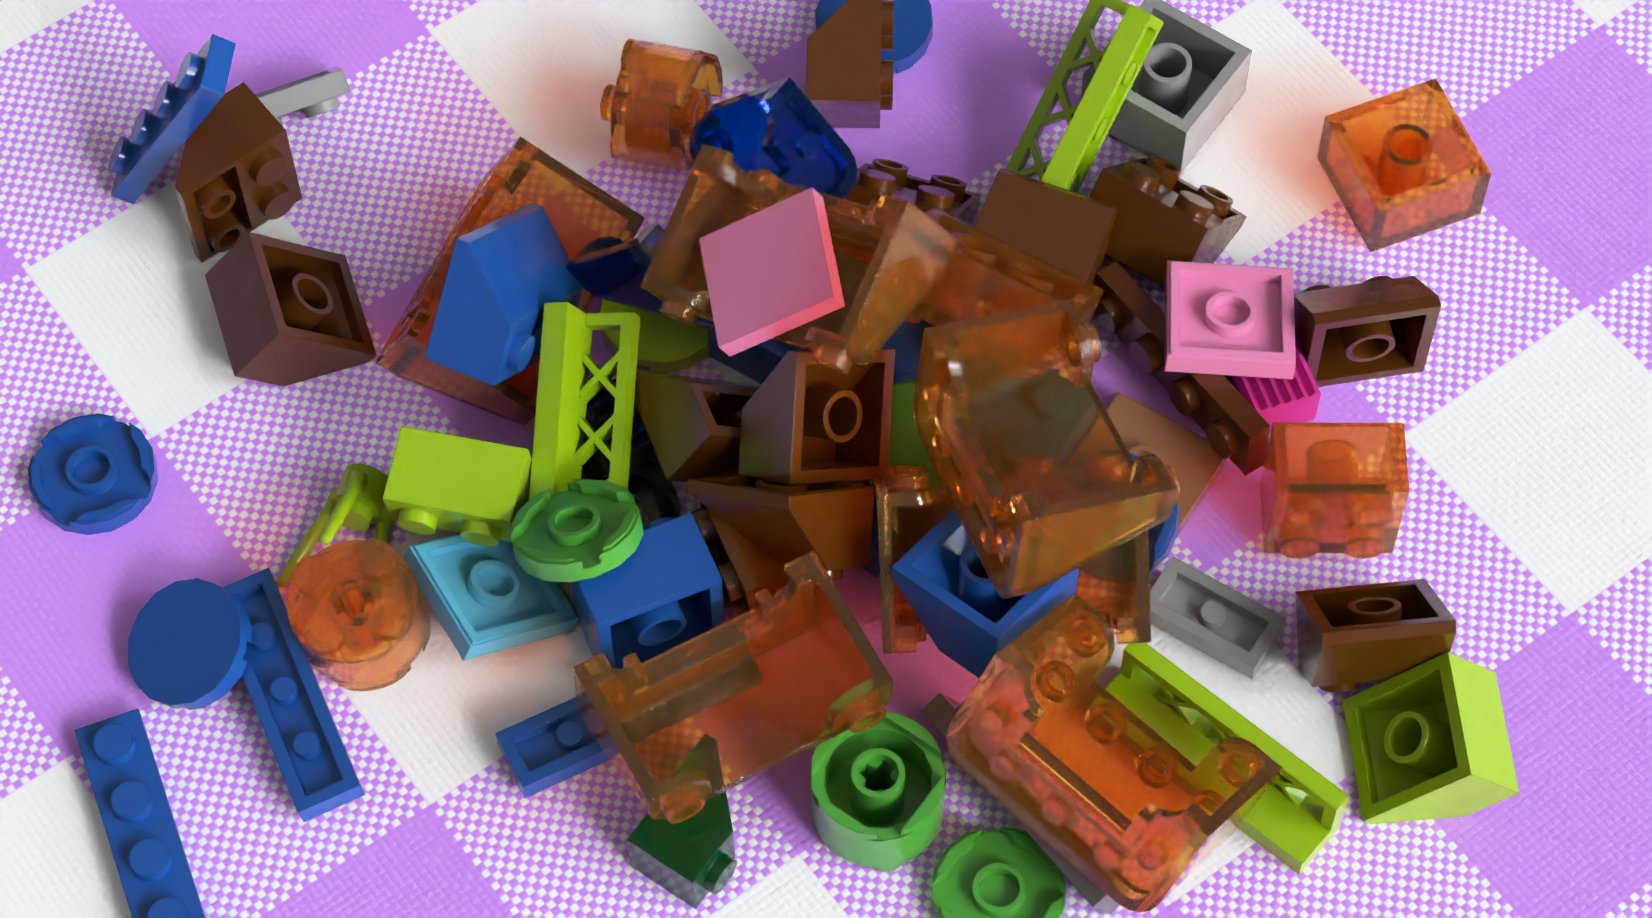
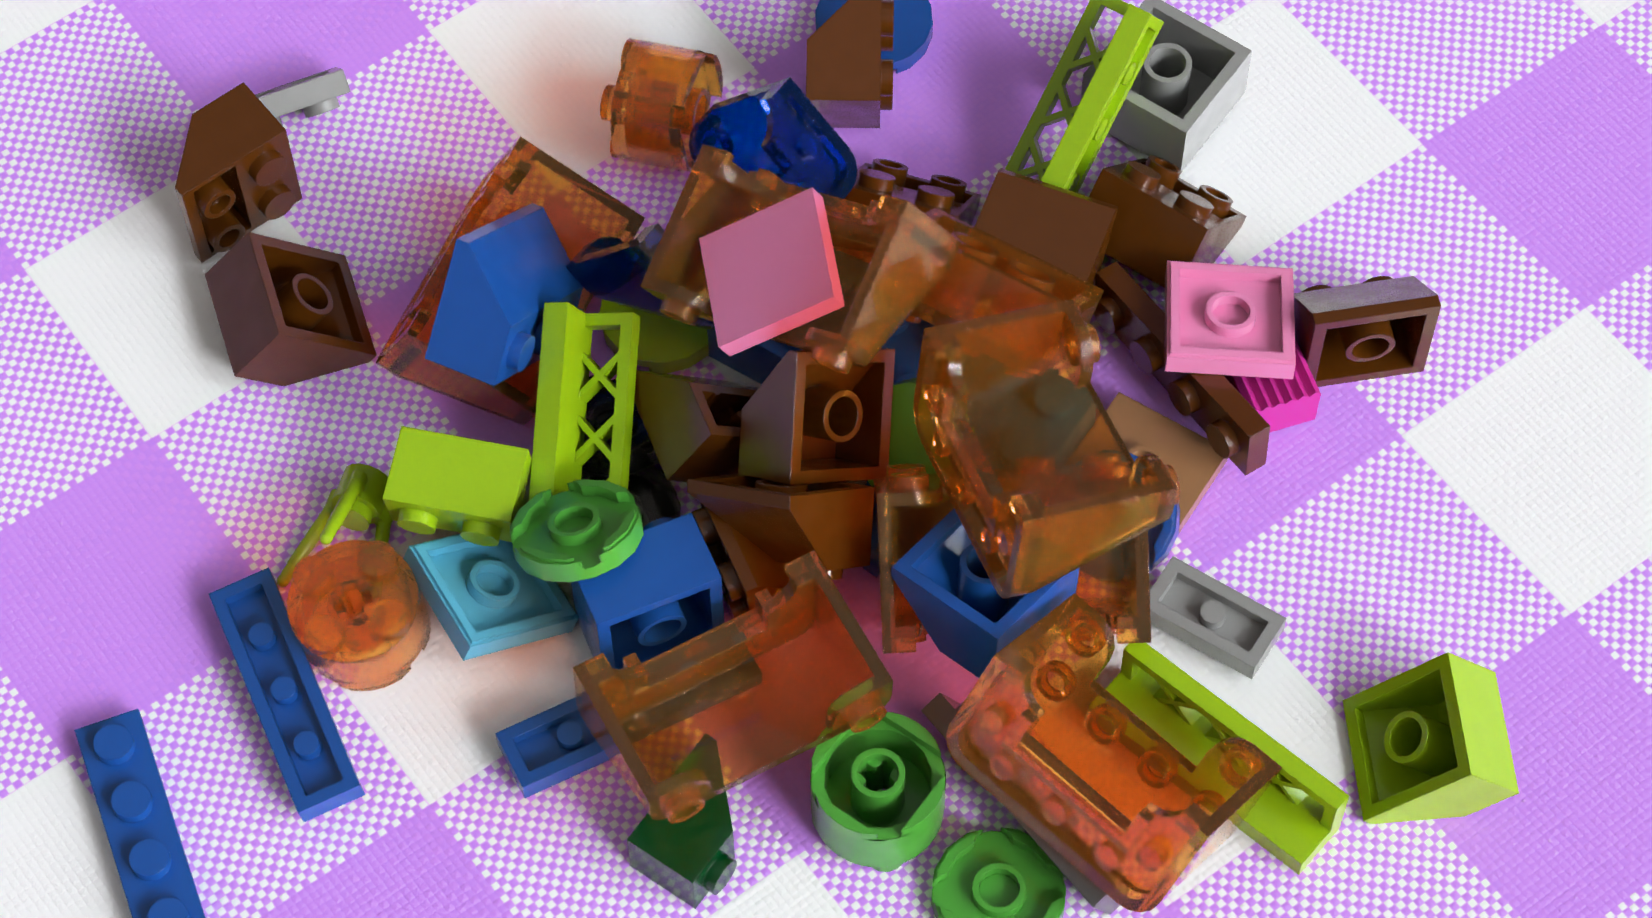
(93, 474): blue tile -> none
(173, 119): blue plate -> none
(189, 644): blue tile -> none
(1333, 488): clear orange brick -> none
(1369, 632): reddish brown slope -> none
(1403, 165): clear orange brick -> none

